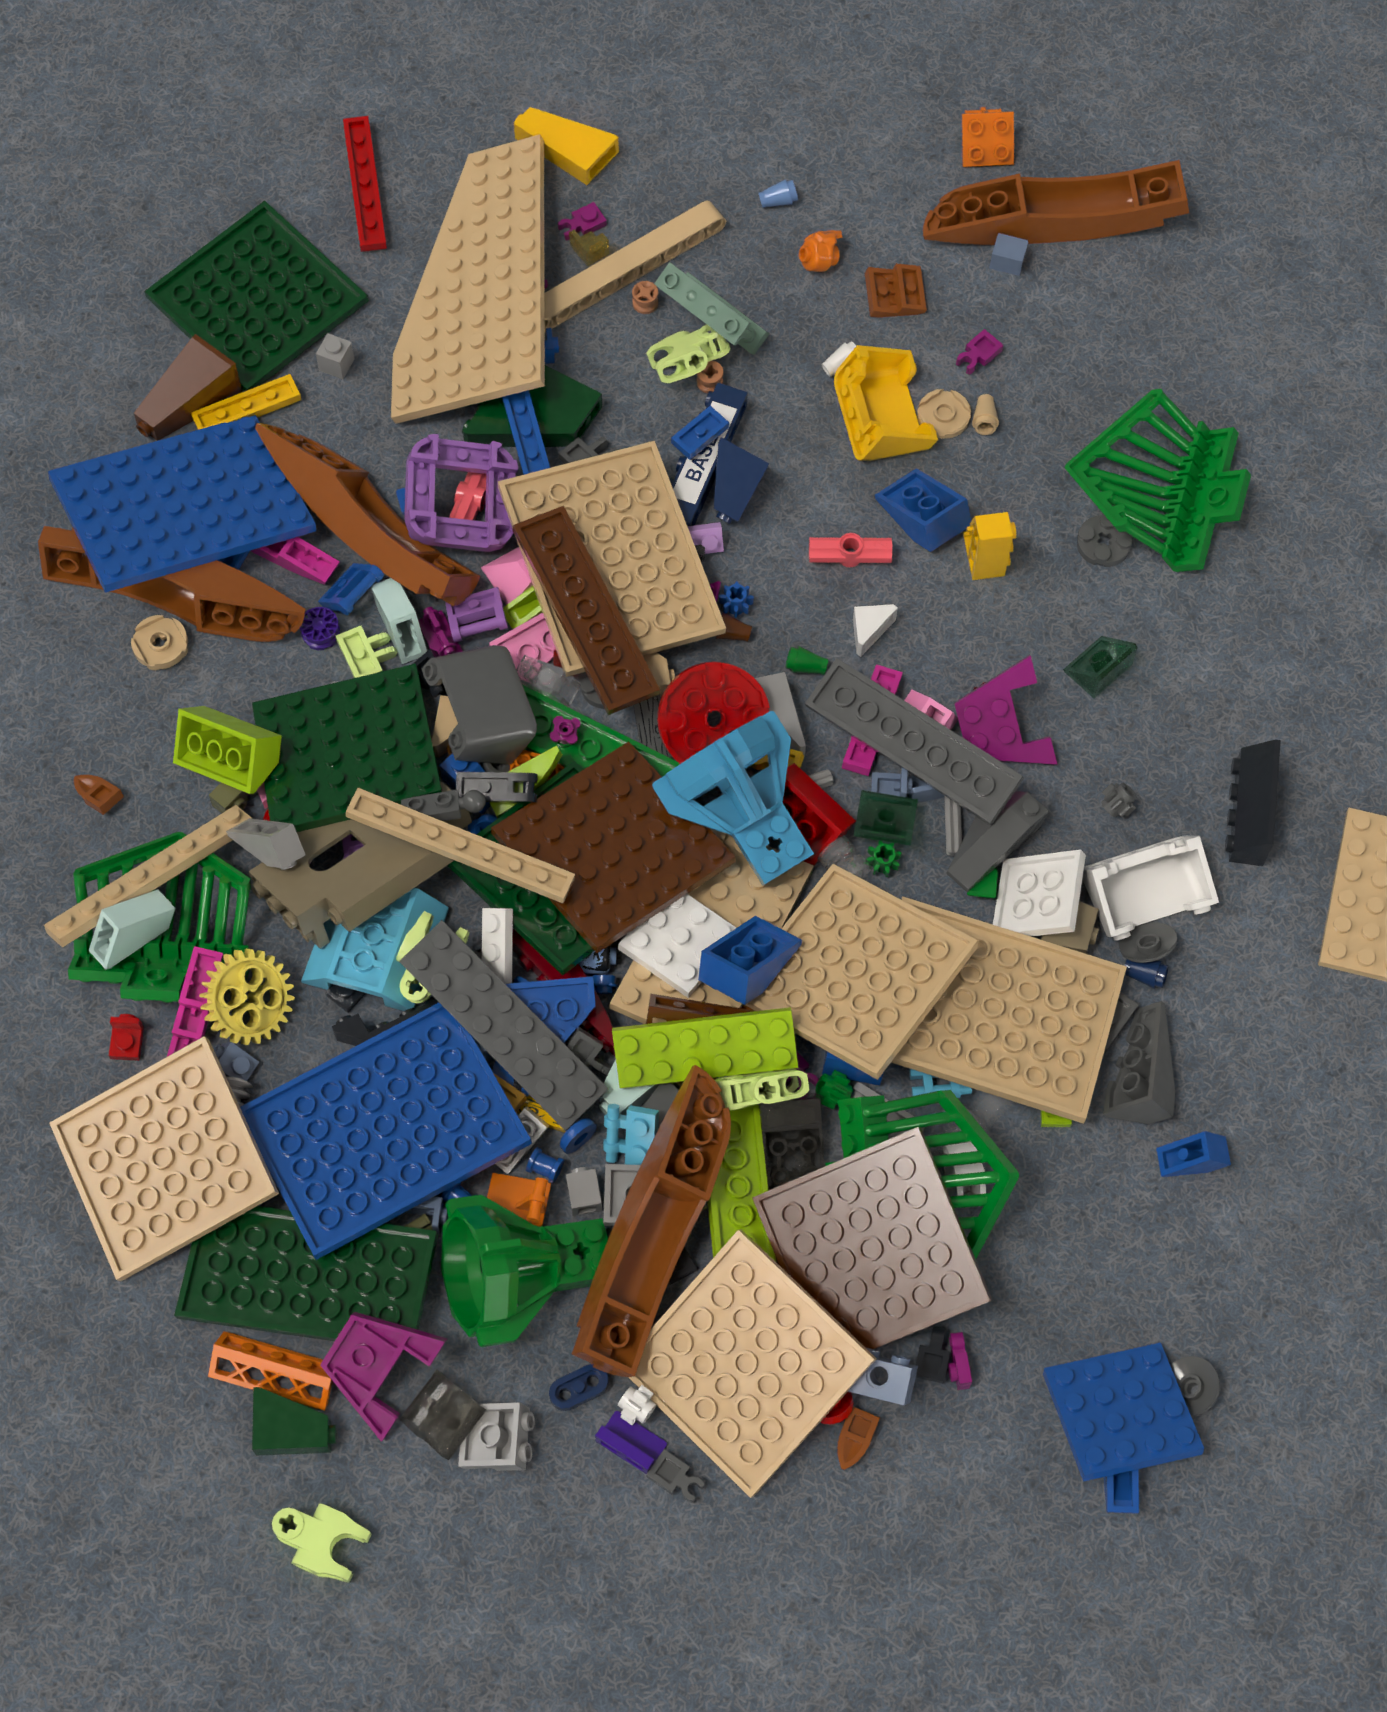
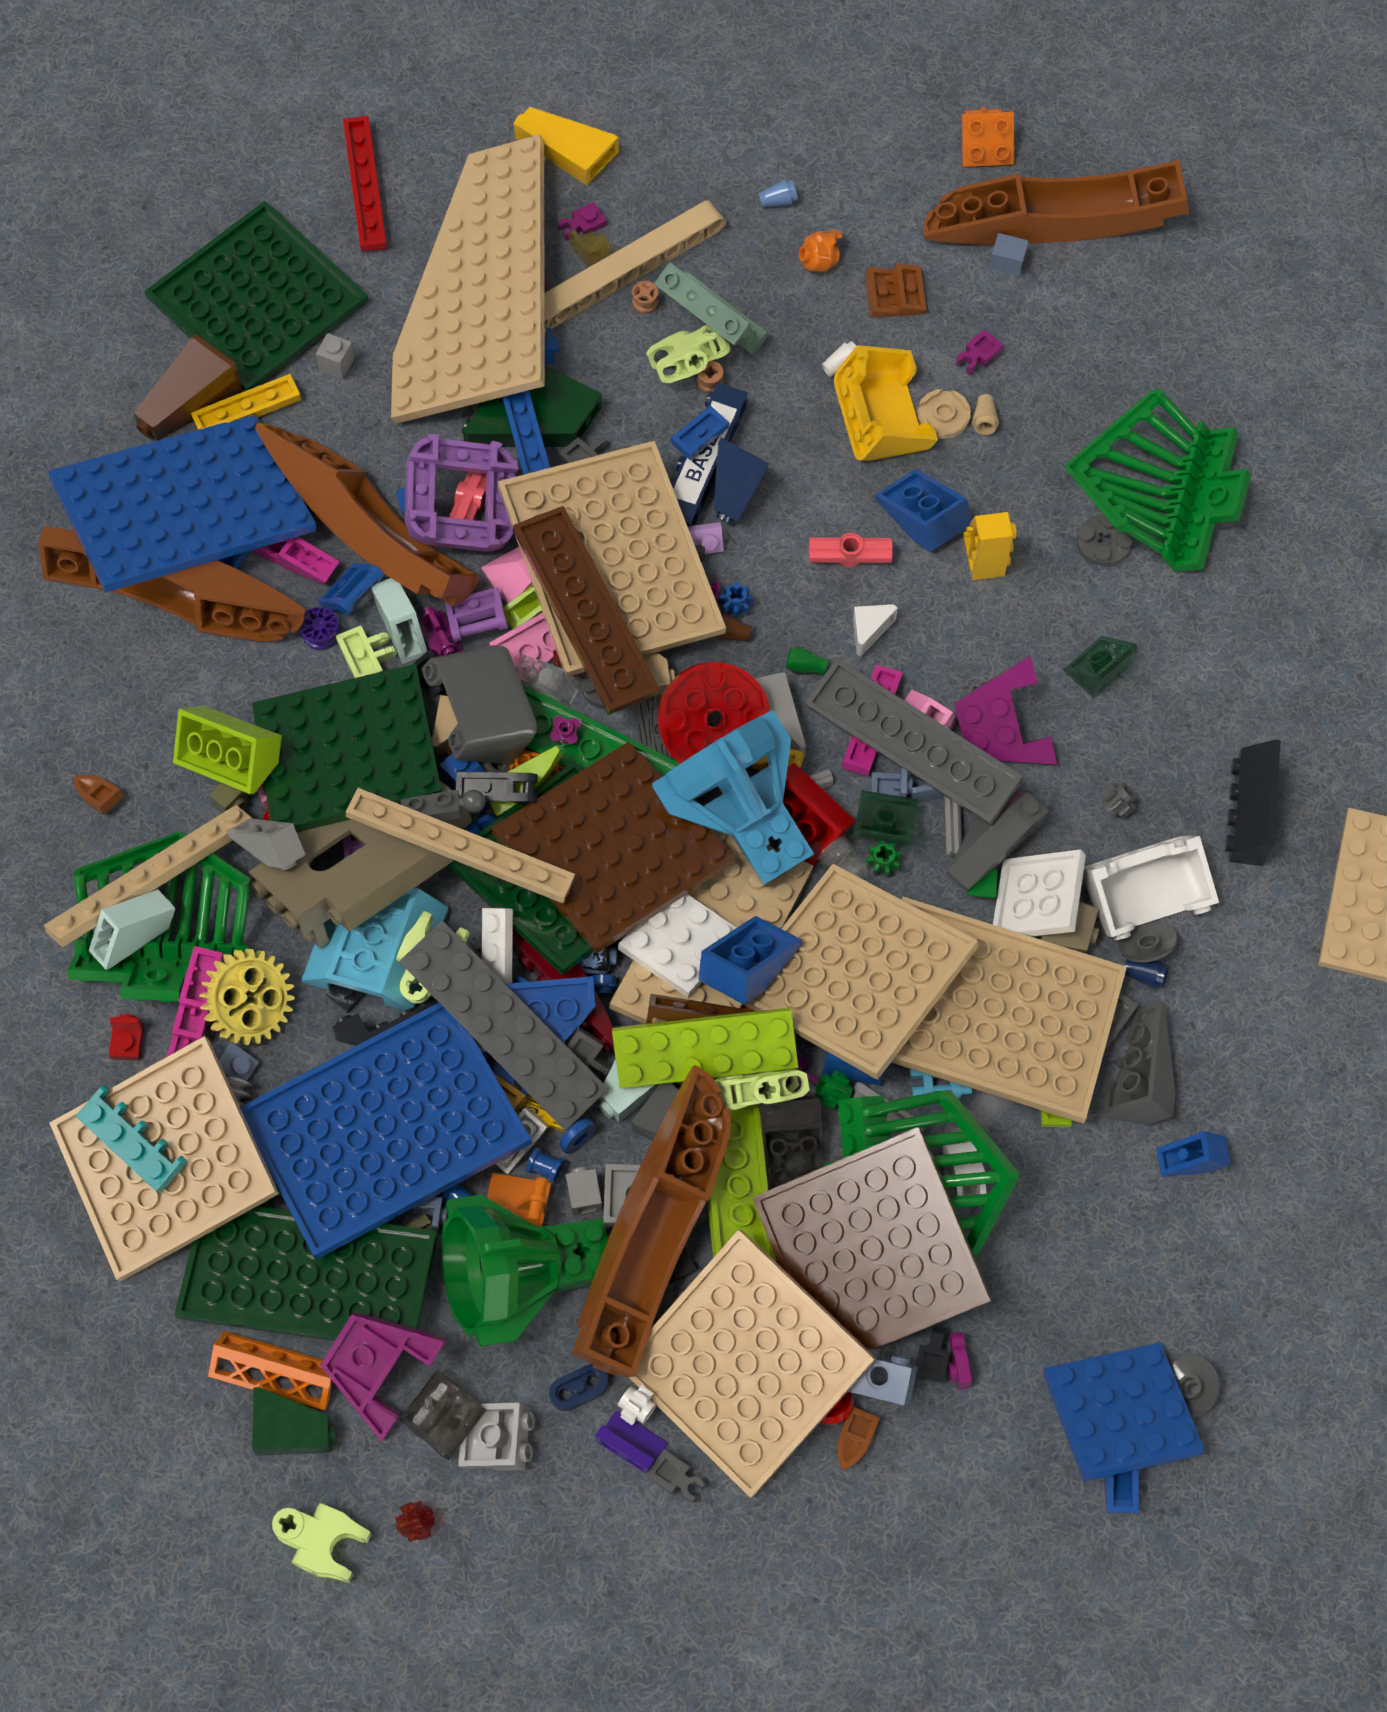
(128, 1141): none -> teal hinge
(159, 657): tan plate -> none
(415, 1521): none -> clear red gear
(640, 1127): medium azure plate -> none

